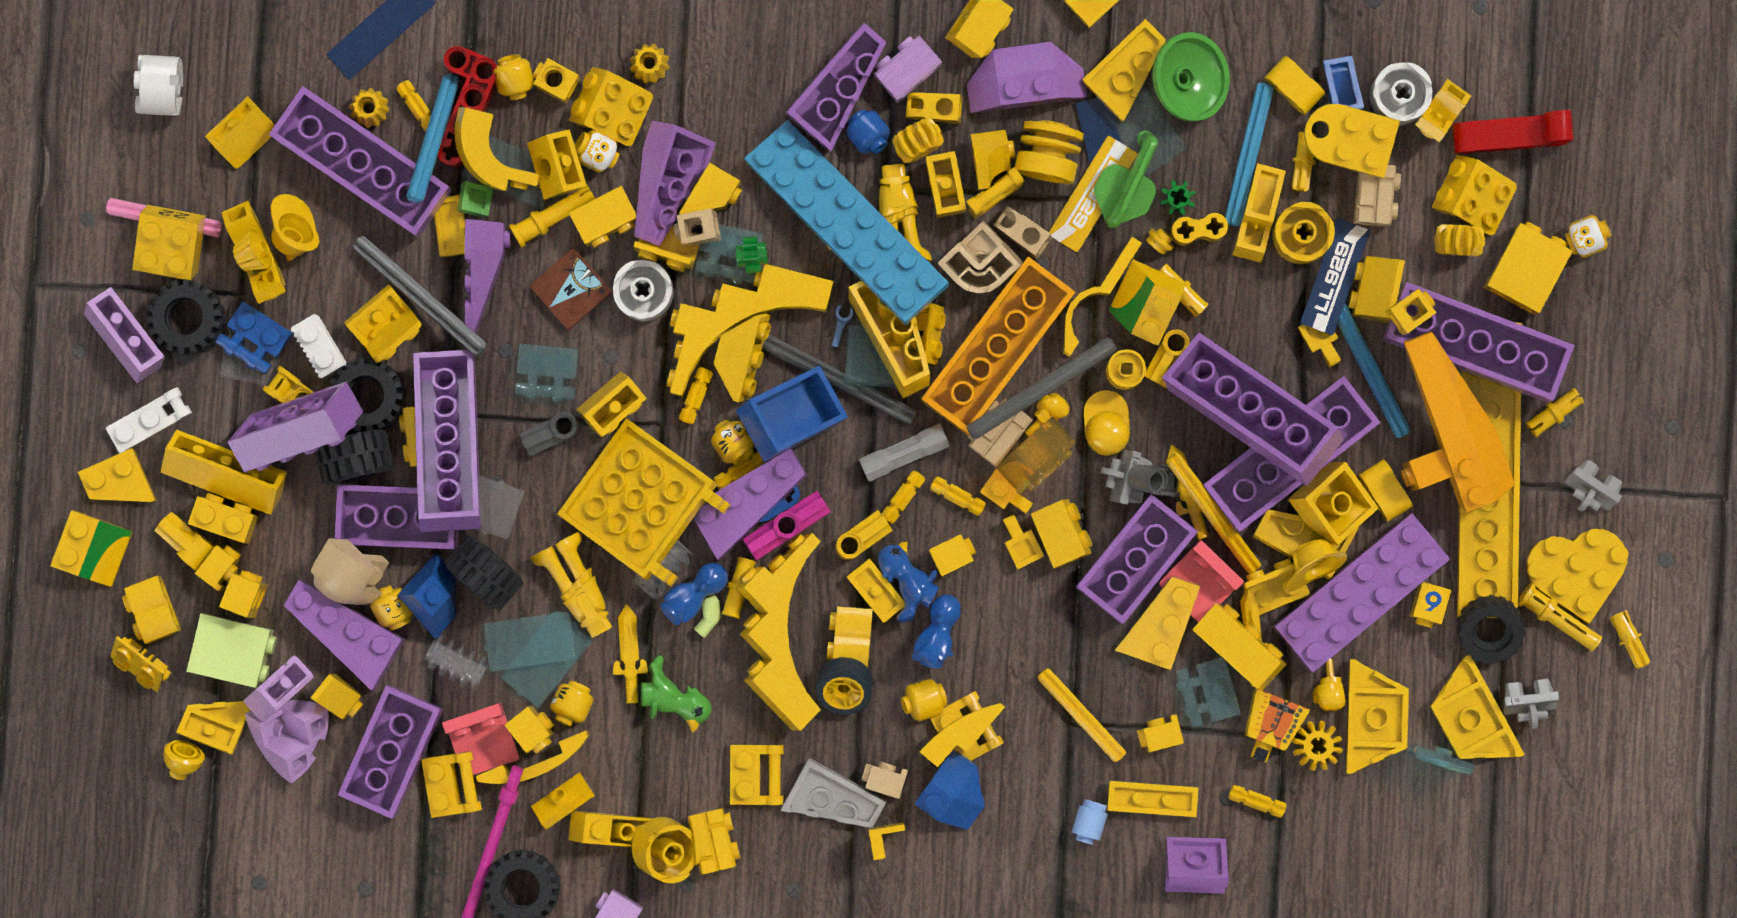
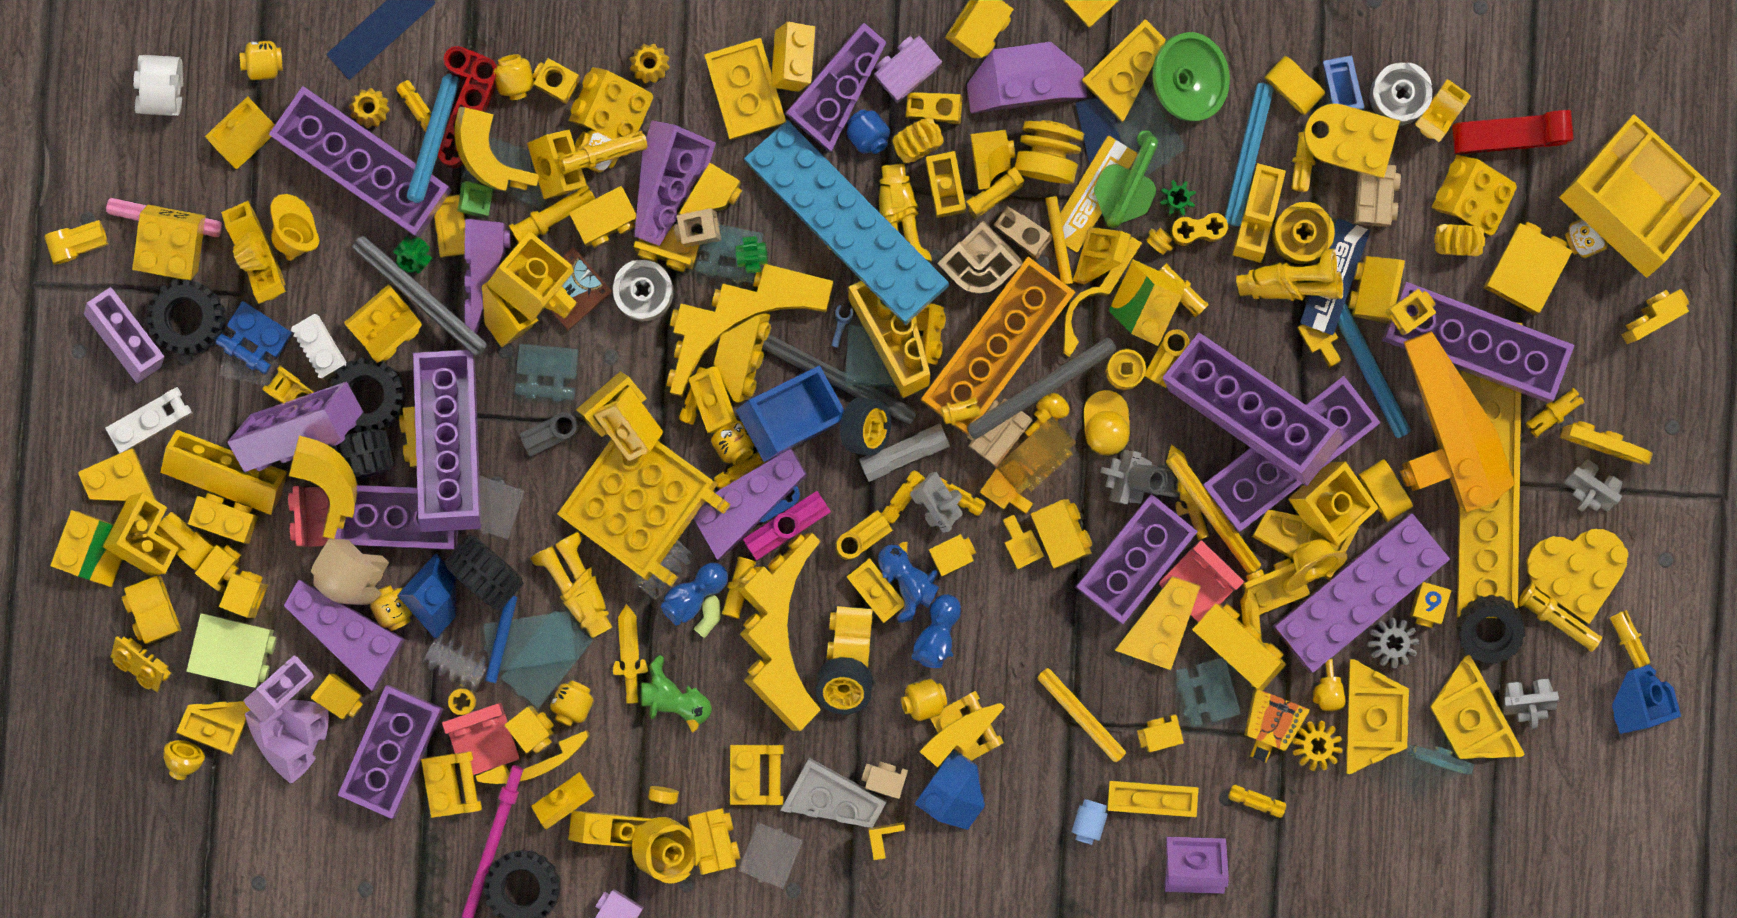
(69, 243): none -> yellow piece
(135, 539): none -> yellow brick
(261, 60): none -> yellow head
(310, 513): none -> coral bracket
(331, 472): none -> yellow arch
(412, 254): none -> green gear
(465, 710): none -> yellow bush
(500, 640): none -> blue bar
(502, 318): none -> yellow slope
(534, 279): none -> yellow hinge
(609, 150): none -> yellow pin
(629, 425): none -> yellow panel
(663, 795): none -> yellow tile
(712, 399): none -> yellow plate
(744, 88): none -> yellow plate
(770, 855): none -> clear piece
(793, 56): none -> yellow brick
(865, 426): none -> black wheel
(939, 501): none -> light grey hips
(960, 411): none -> yellow pin
(1059, 240): none -> yellow bar
(1101, 252): none -> yellow wing
(1286, 281): none -> yellow piece
(1394, 632): none -> light grey gear
(1608, 443): none -> yellow plate
(1640, 196): none -> yellow slope
(1644, 701): none -> blue slope
(1659, 312): none -> yellow plate

